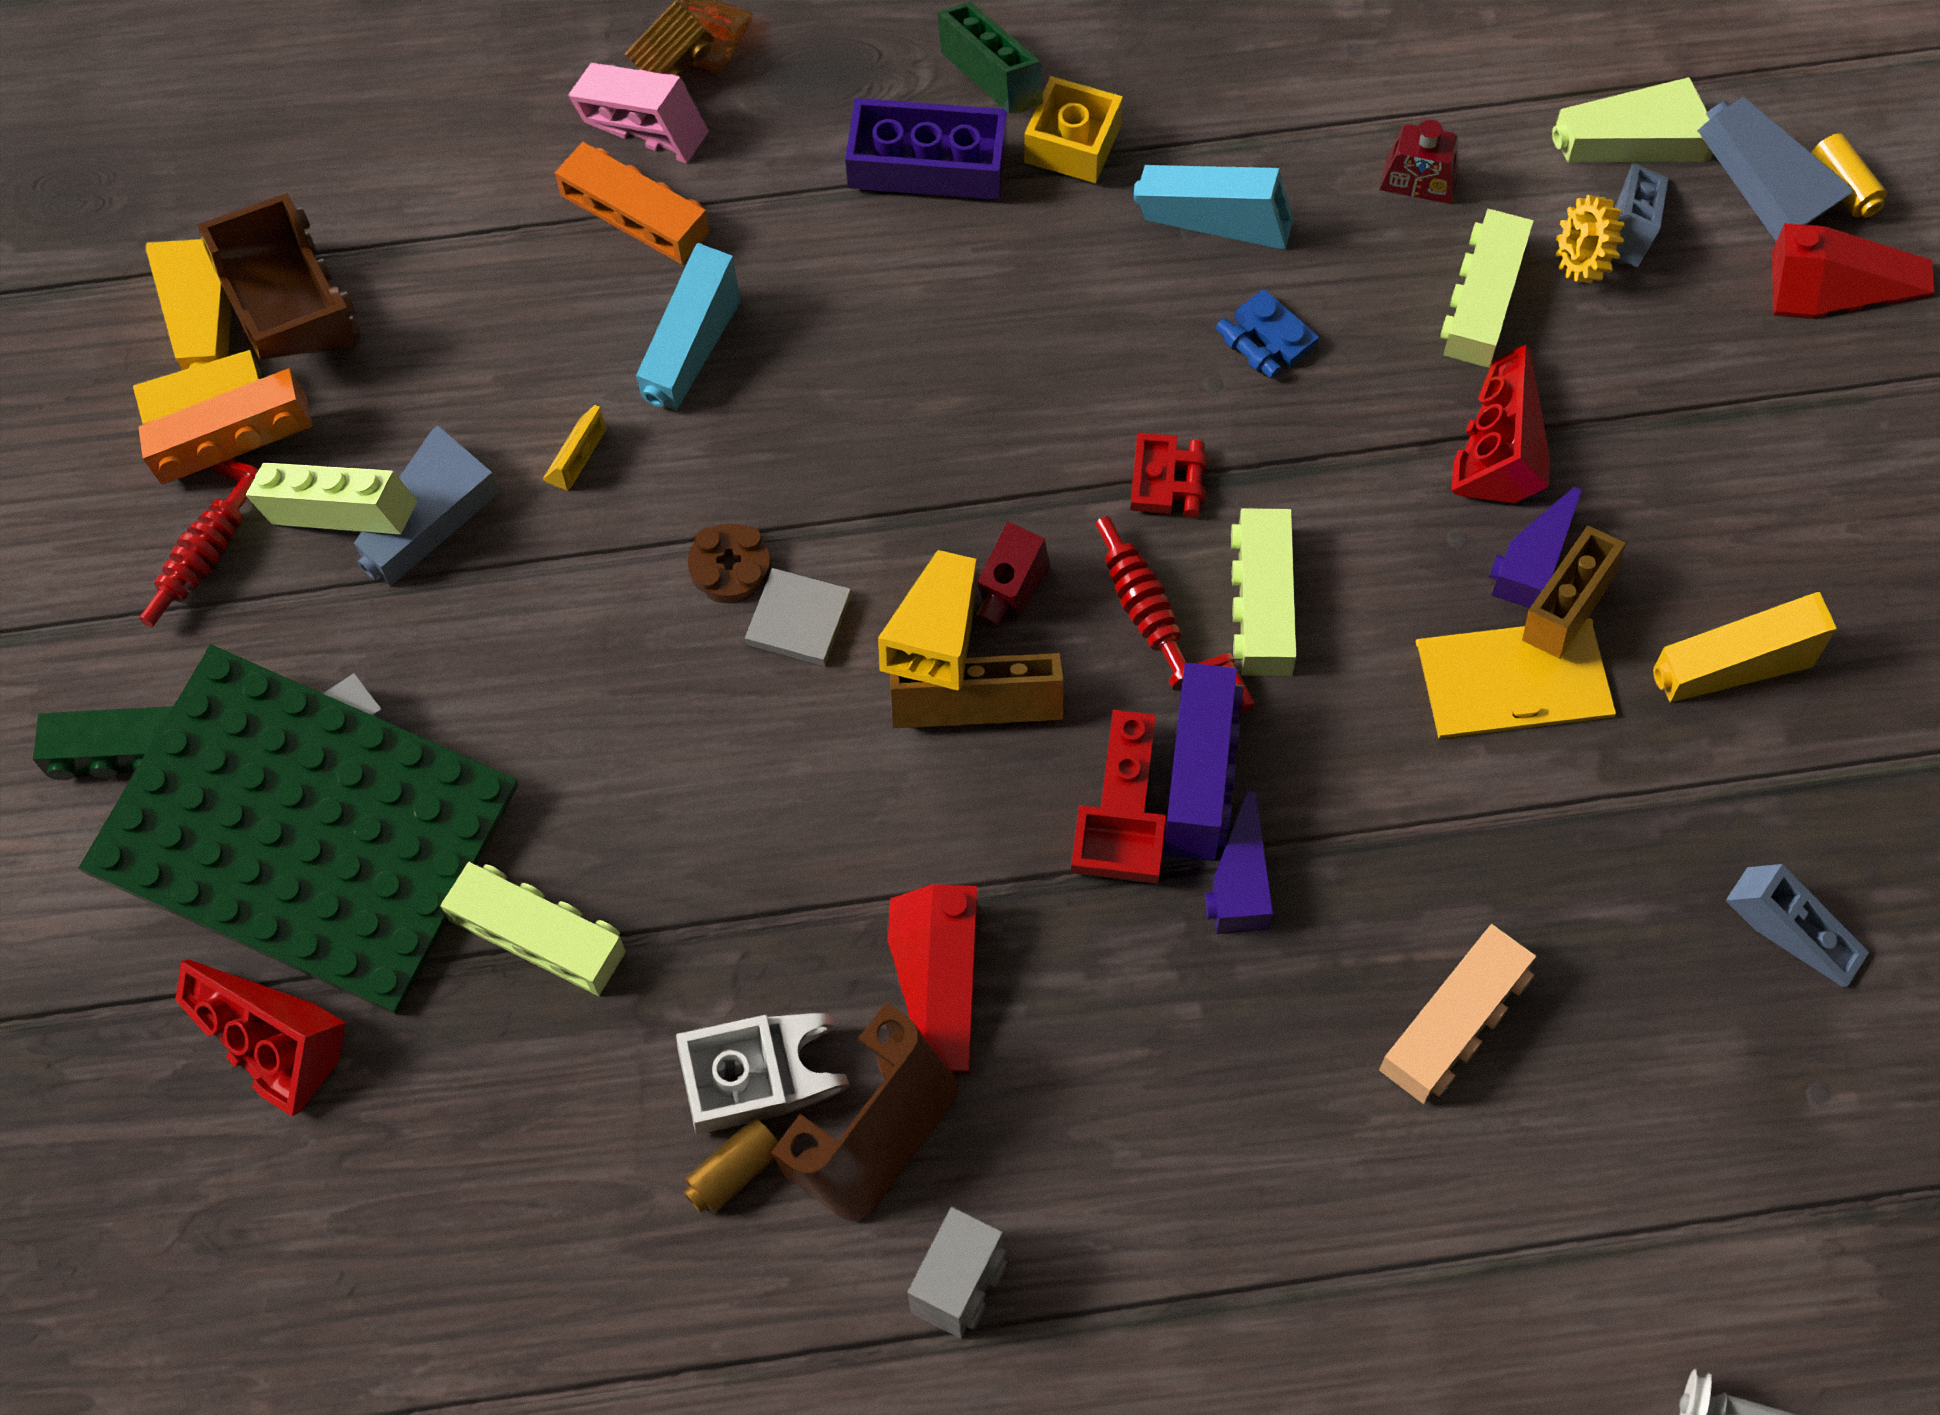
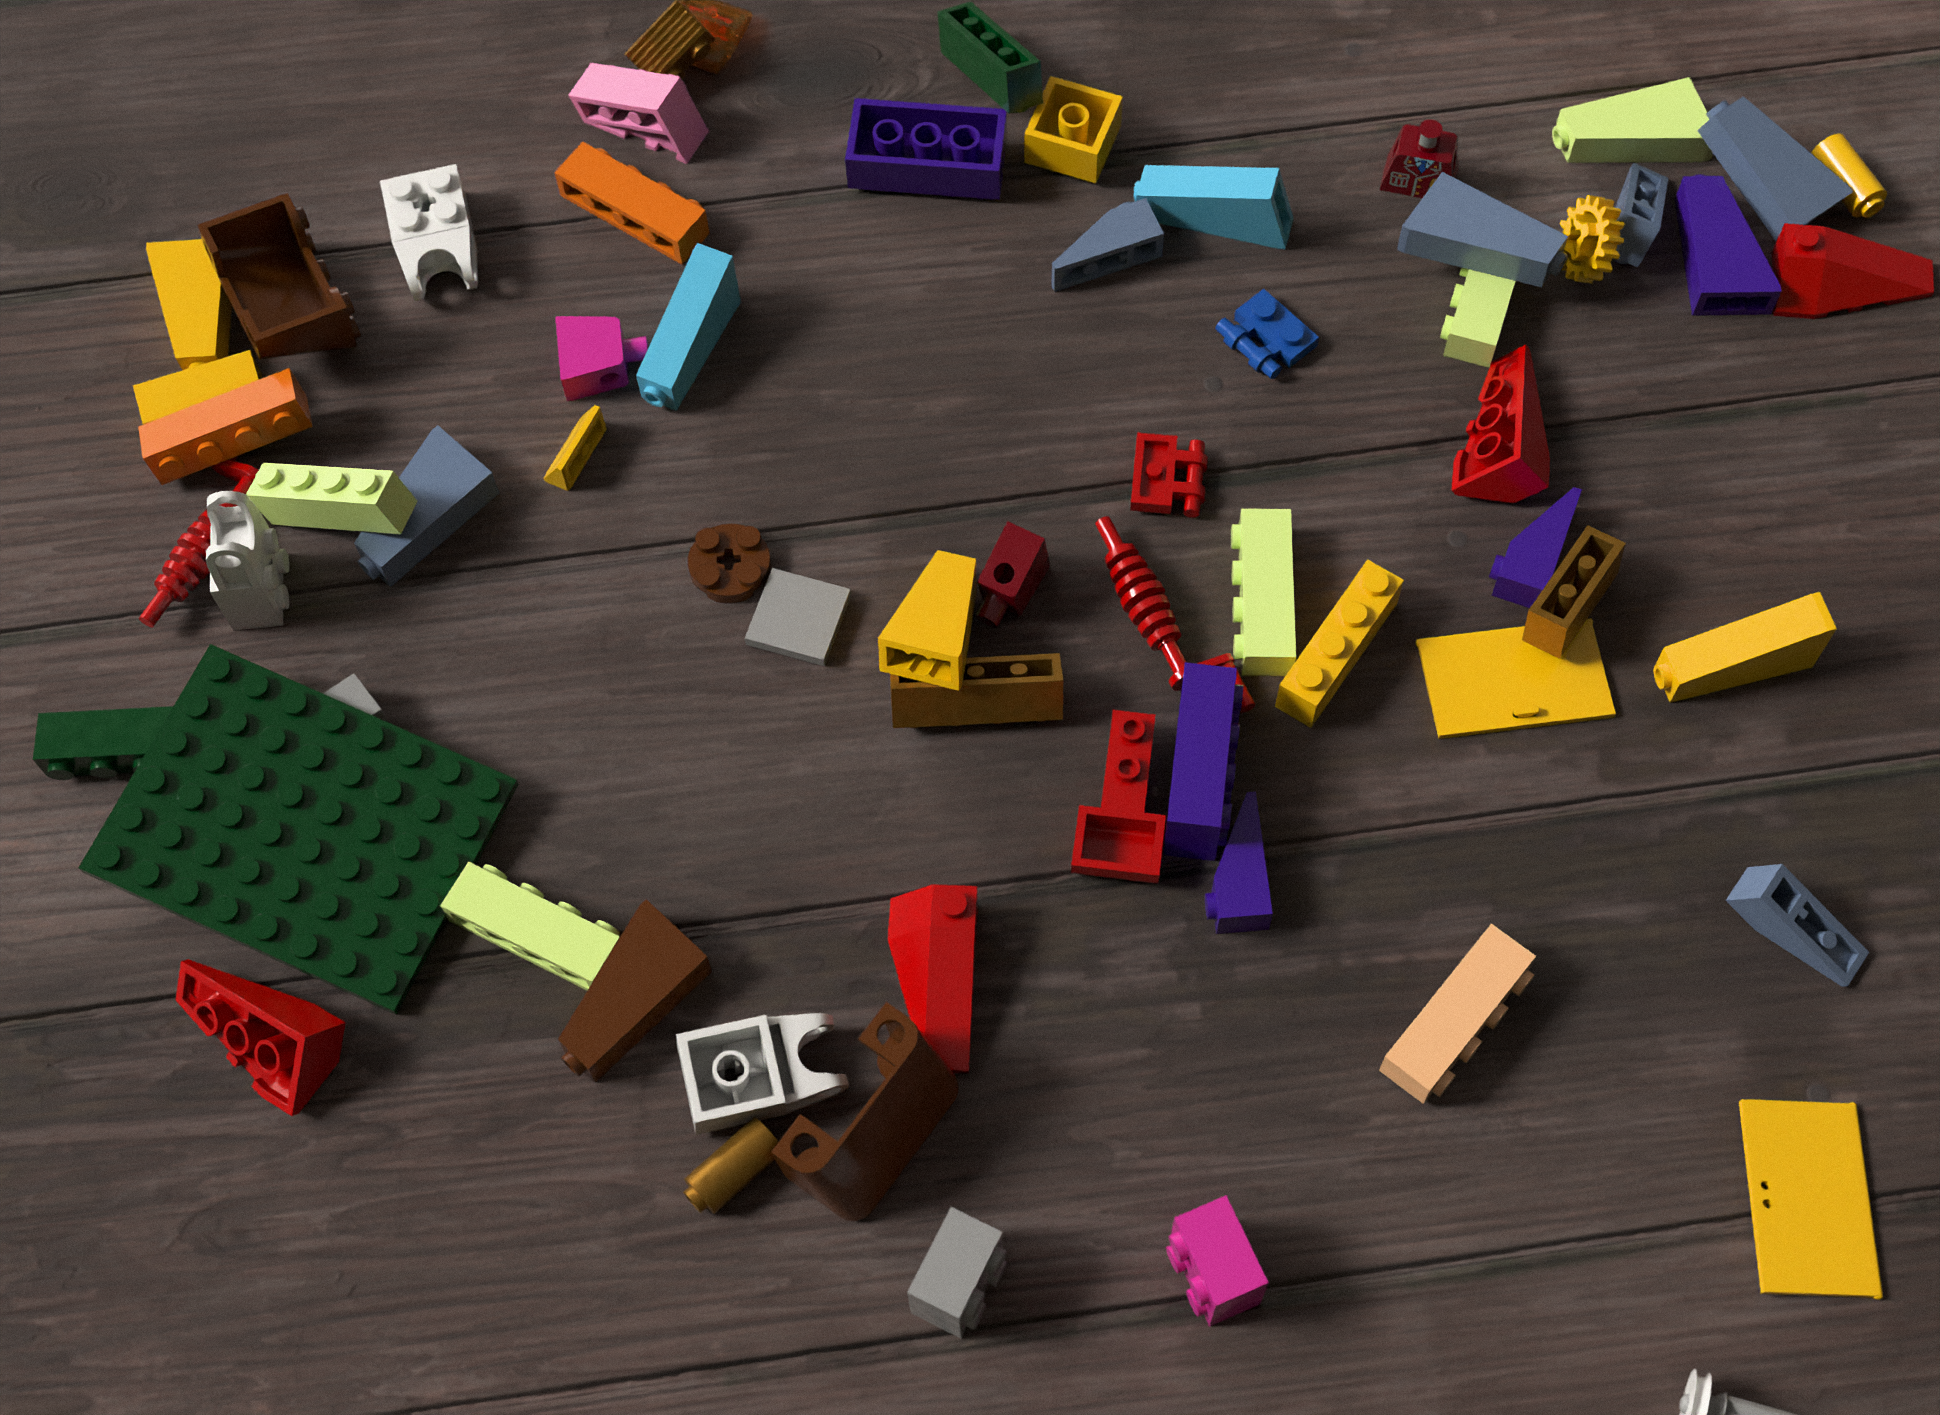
(245, 563): none -> white brick
(431, 226): none -> white brick
(595, 354): none -> dark pink torso
(633, 991): none -> reddish brown slope
(1113, 243): none -> sand blue slope
(1216, 1261): none -> dark pink brick
(1339, 643): none -> yellow brick
(1481, 234): none -> sand blue slope
(1721, 253): none -> dark purple slope
(1819, 1212): none -> yellow container

